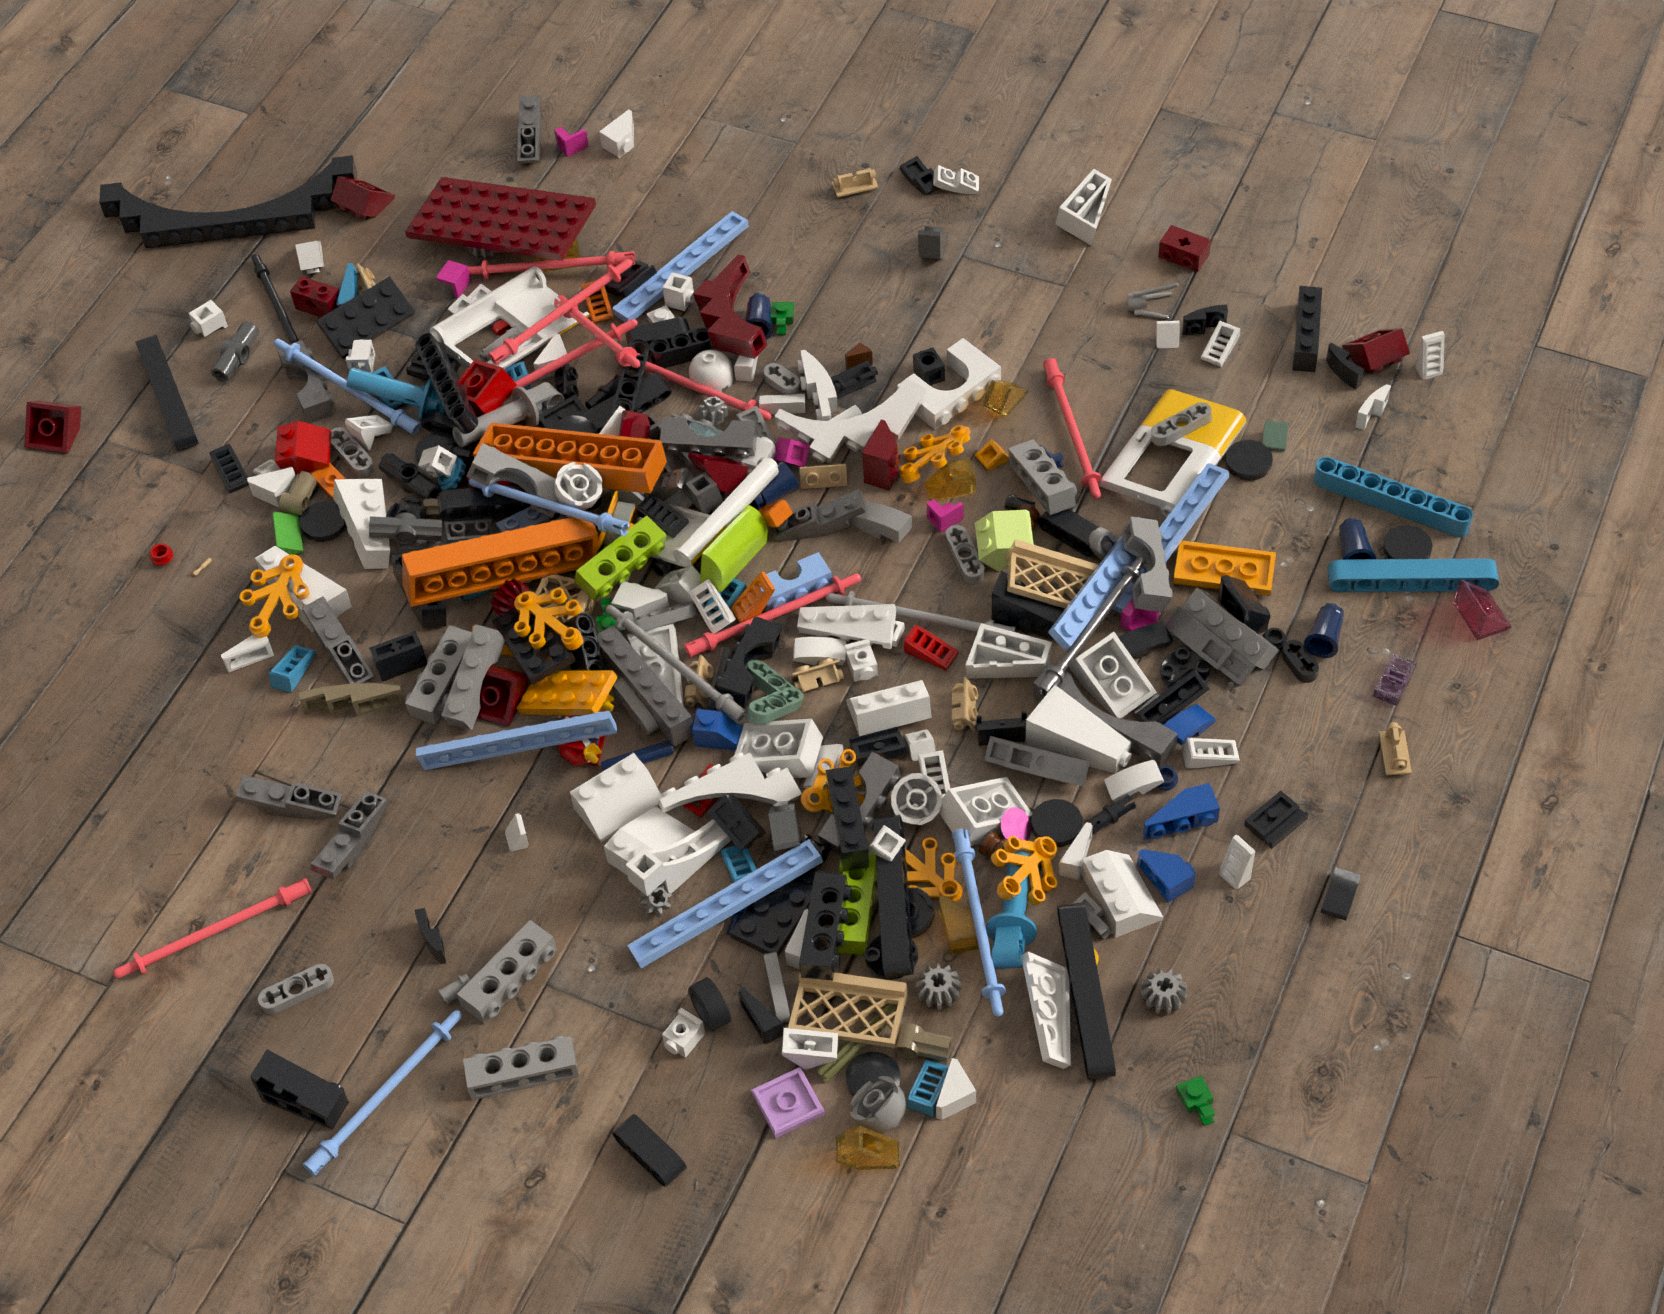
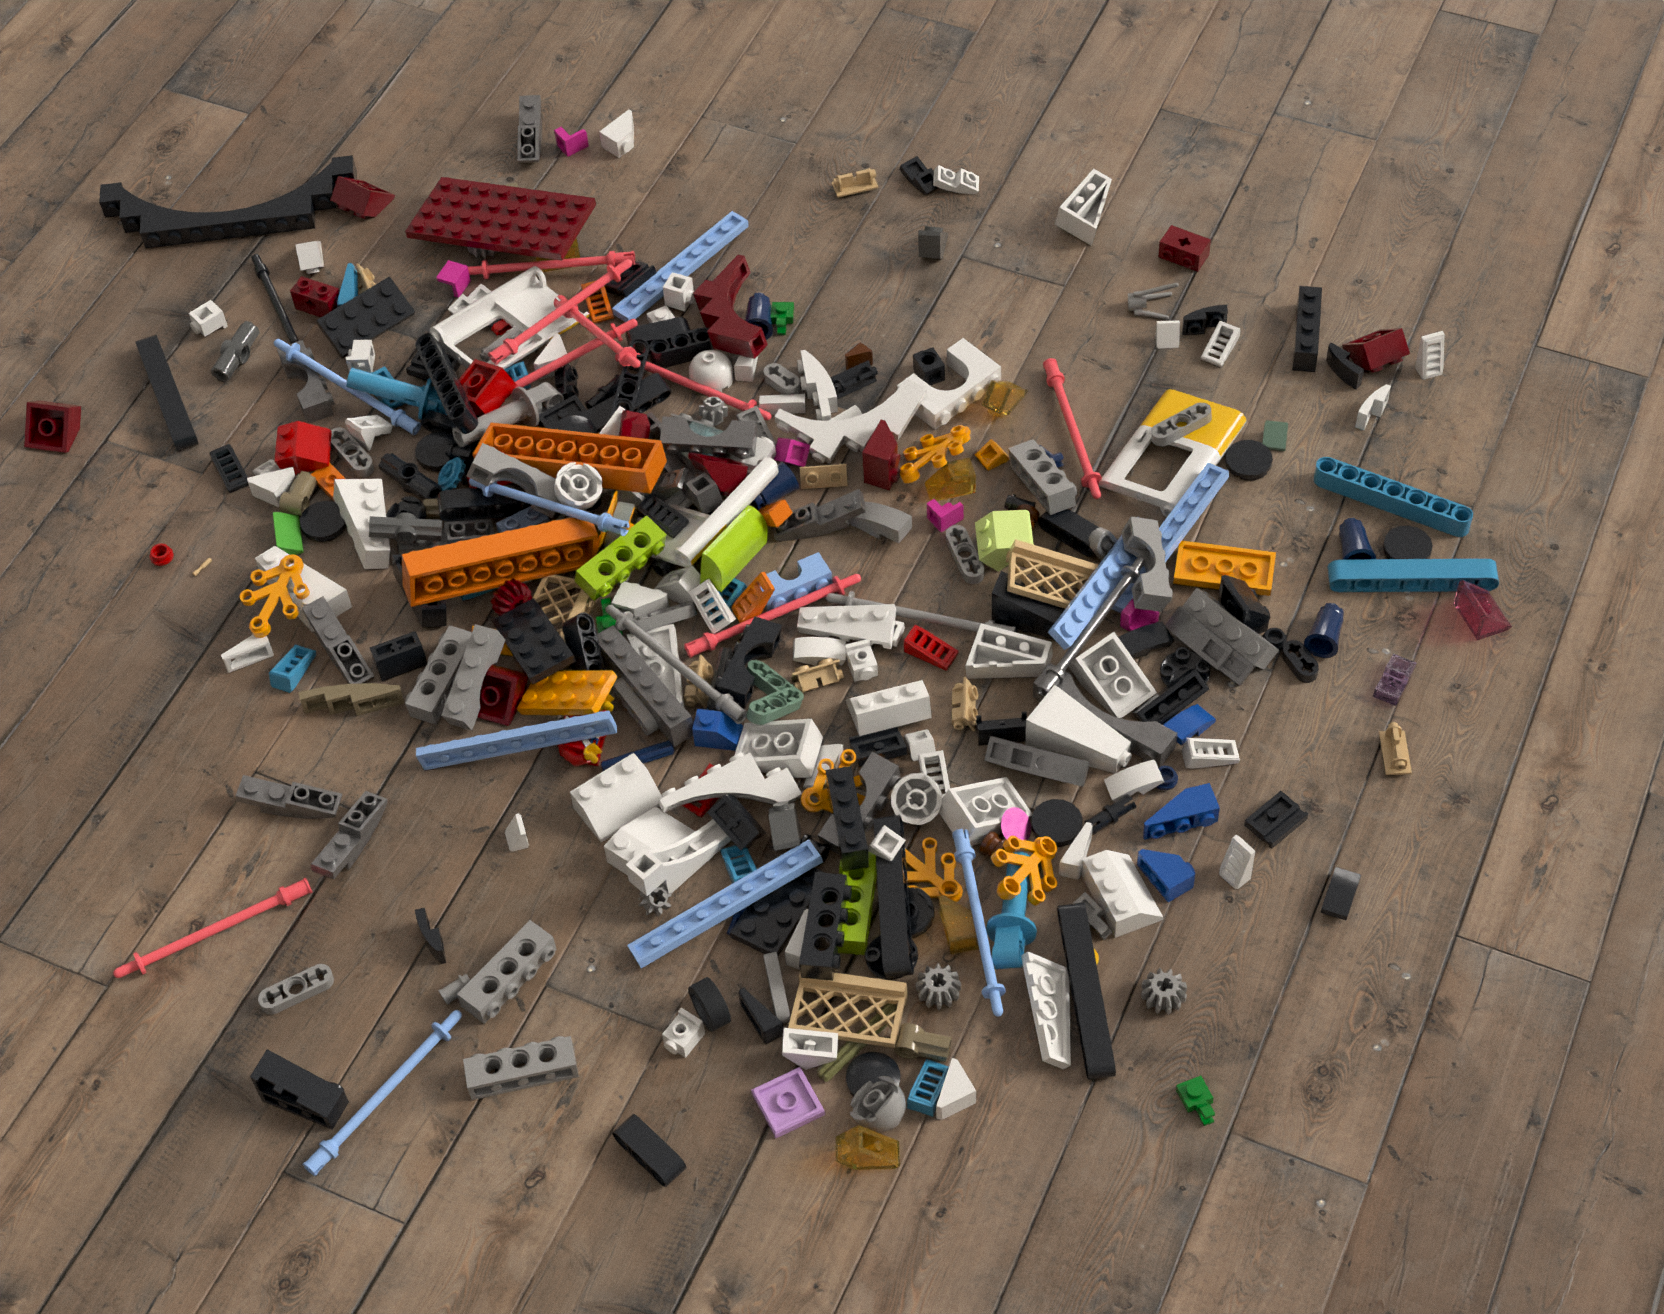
(435, 466): white brick -> none
(529, 603): light orange plant -> none

